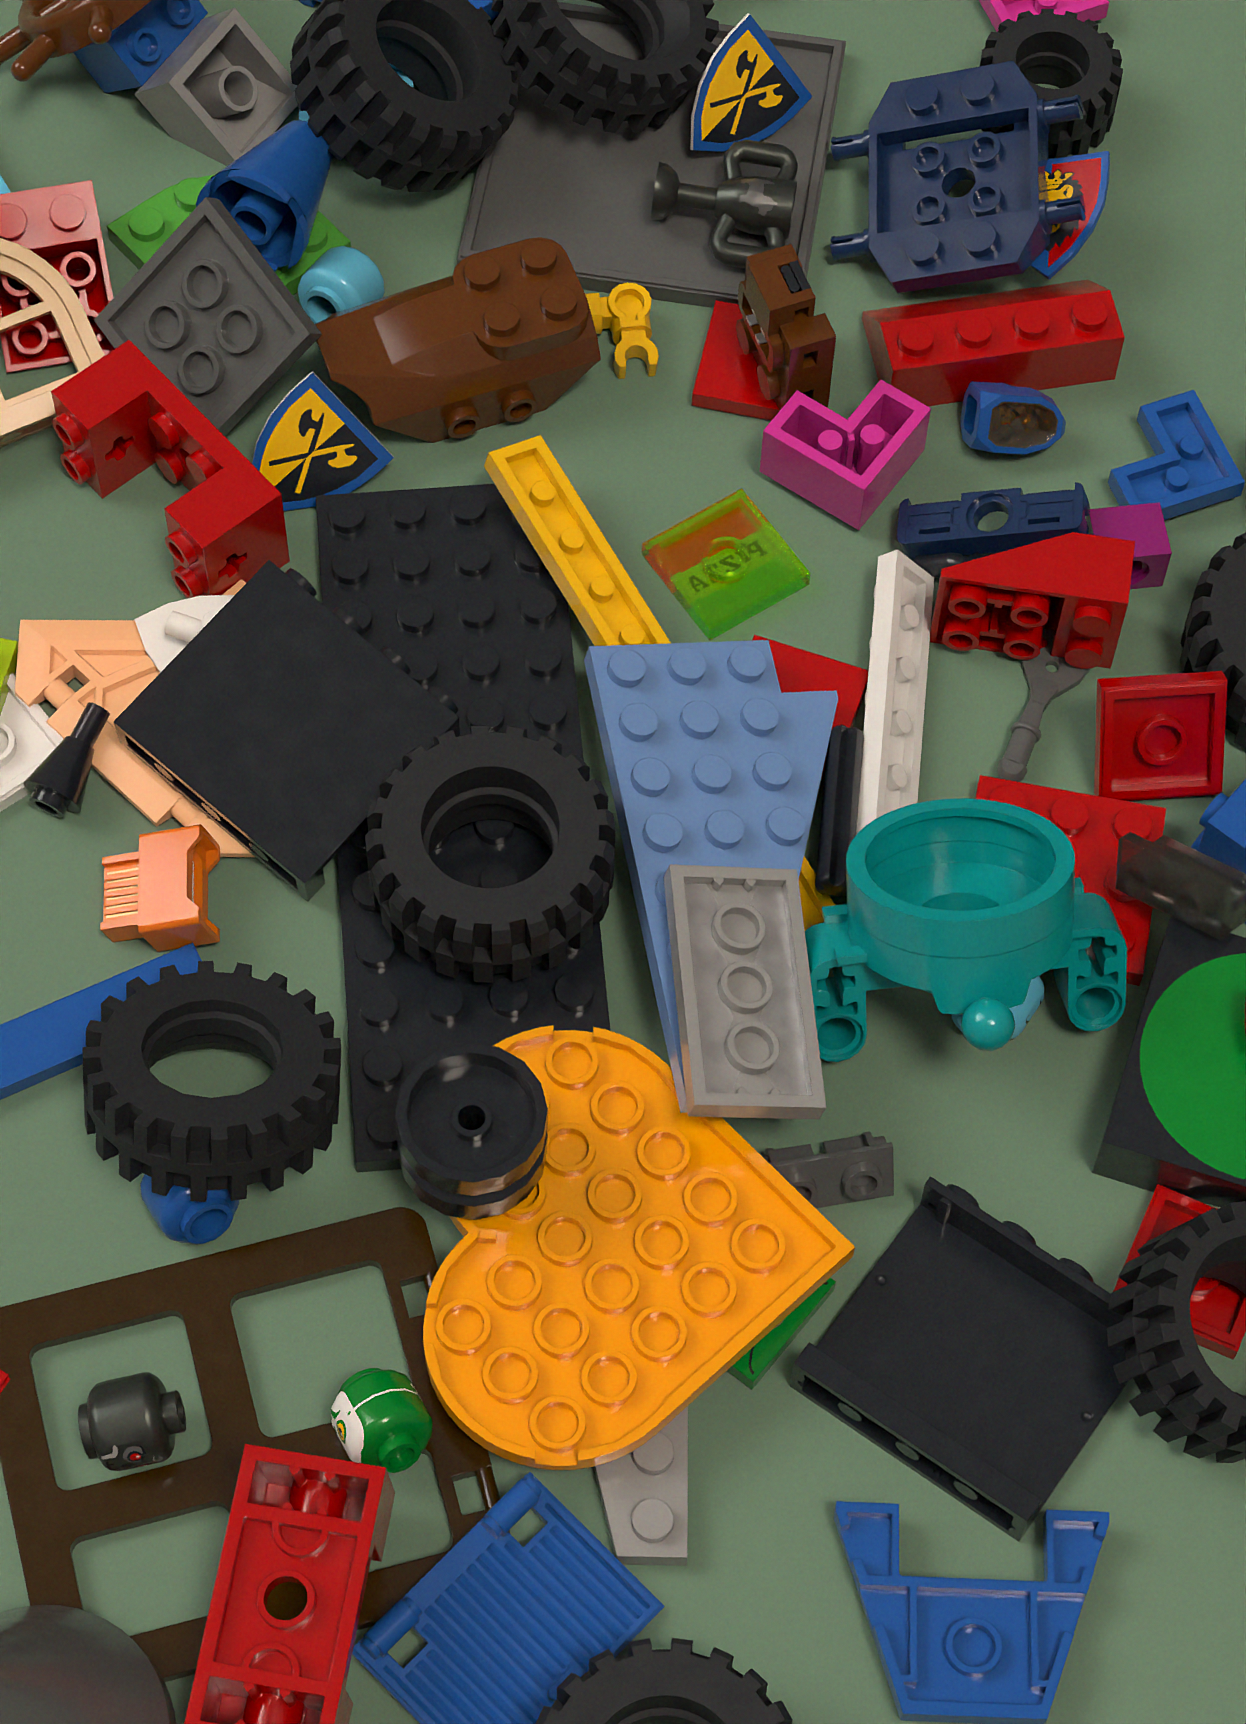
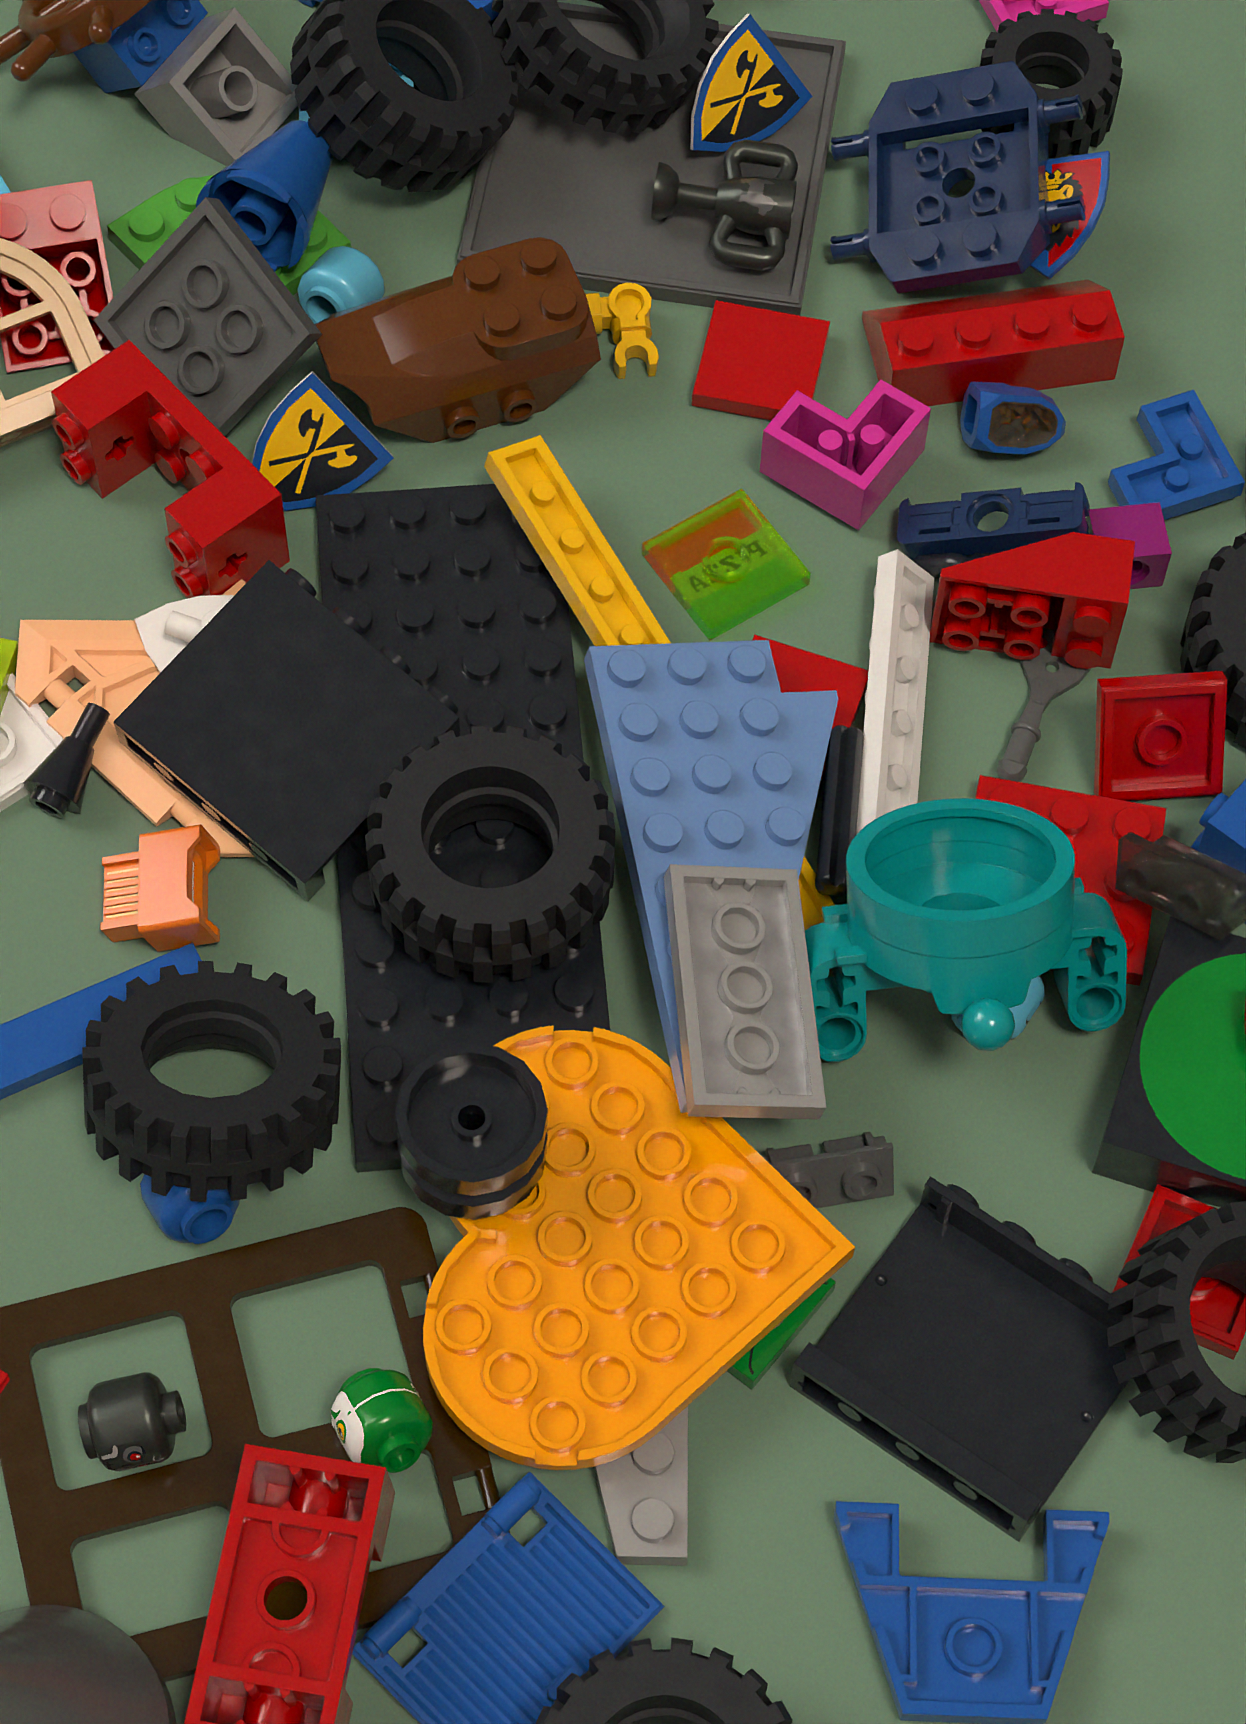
(781, 330): reddish brown piece -> none

